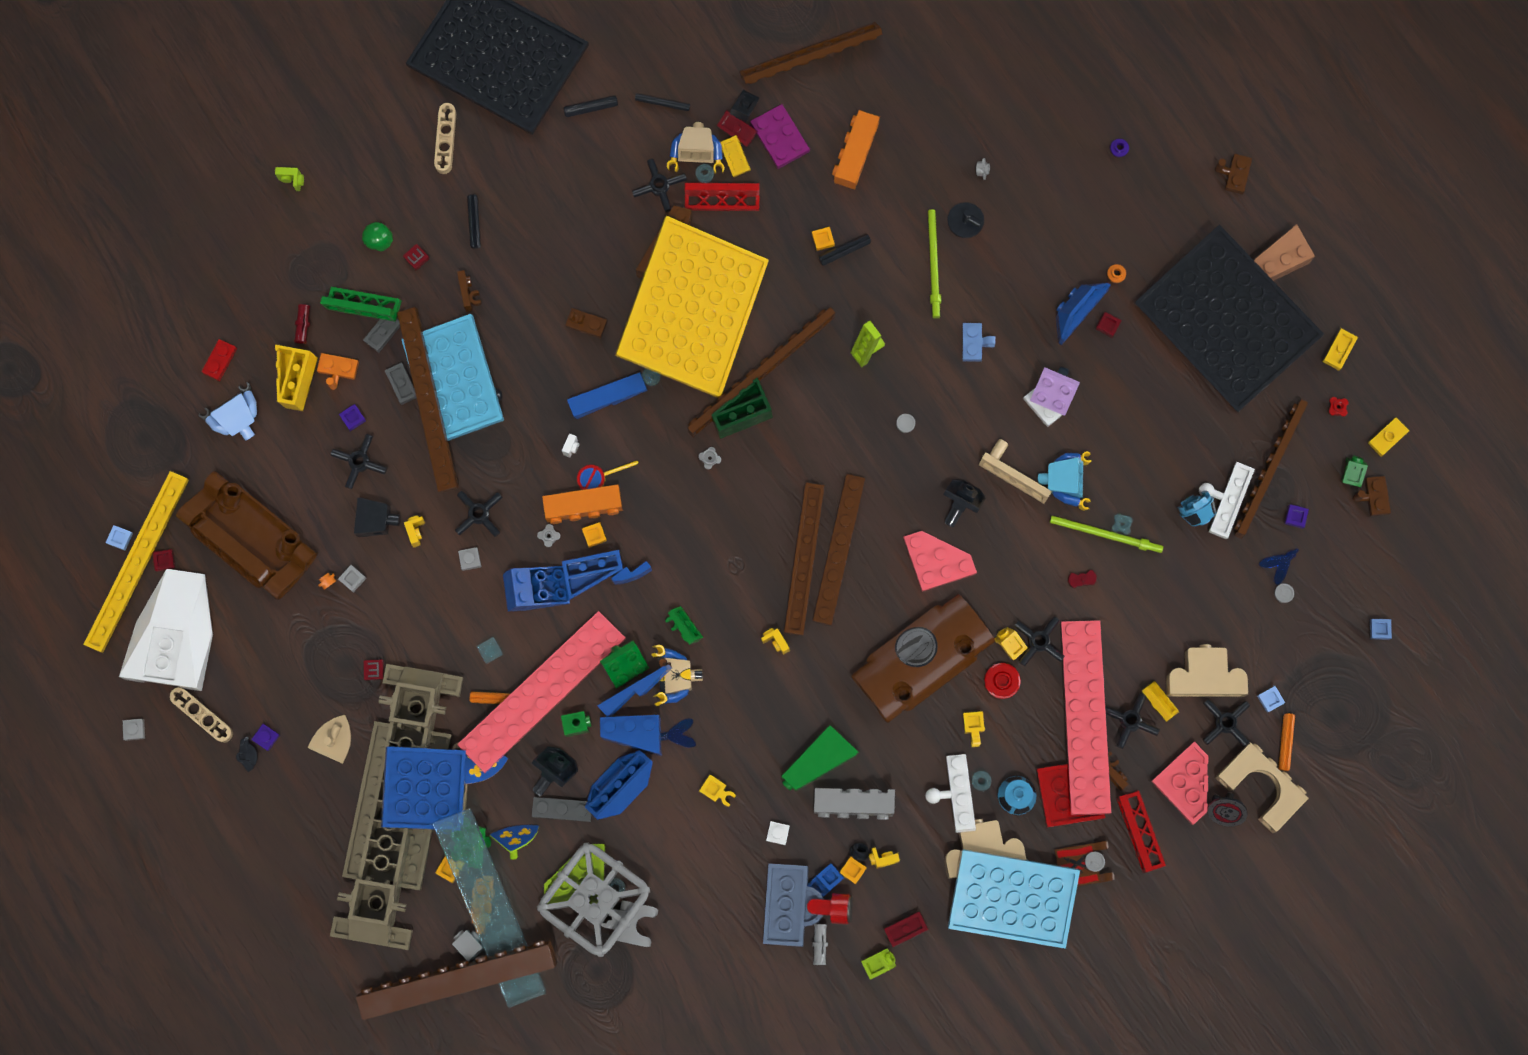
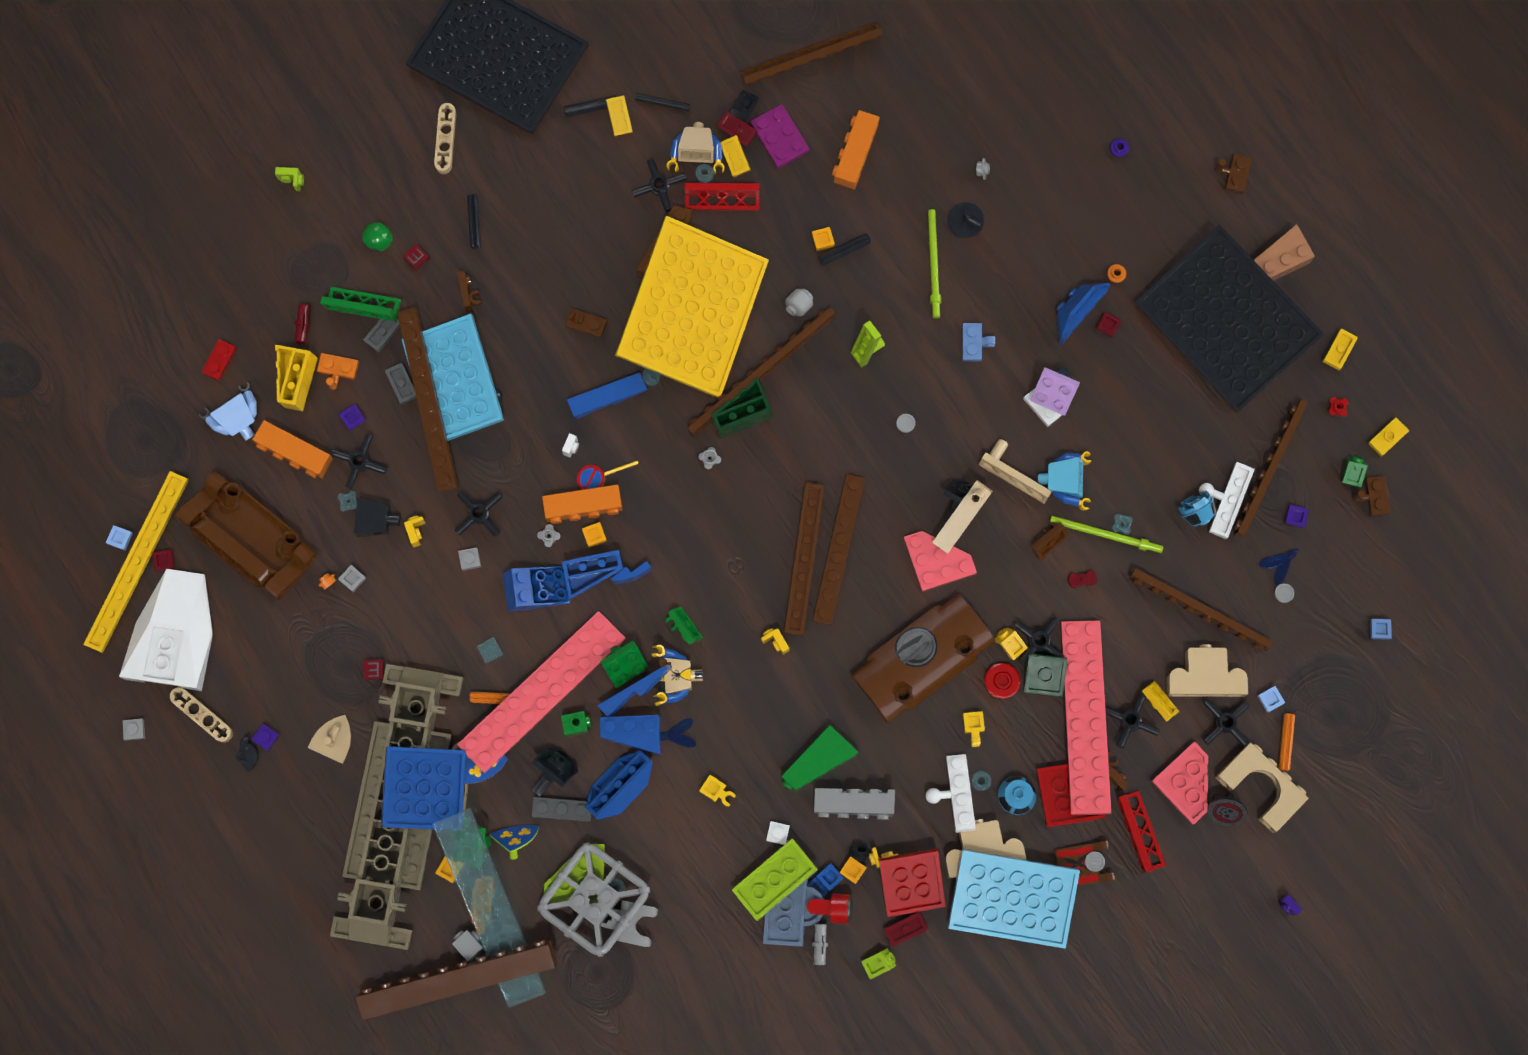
(292, 449): none -> orange brick
(349, 496): none -> clear light blue plate
(619, 115): none -> yellow plate
(774, 879): none -> lime plate
(799, 302): none -> light grey head
(912, 882): none -> red plate
(962, 516): none -> tan piece
(1045, 674): none -> tile
(1049, 541): none -> reddish brown plate
(1207, 614): none -> reddish brown plate
(1289, 906): none -> dark purple plate

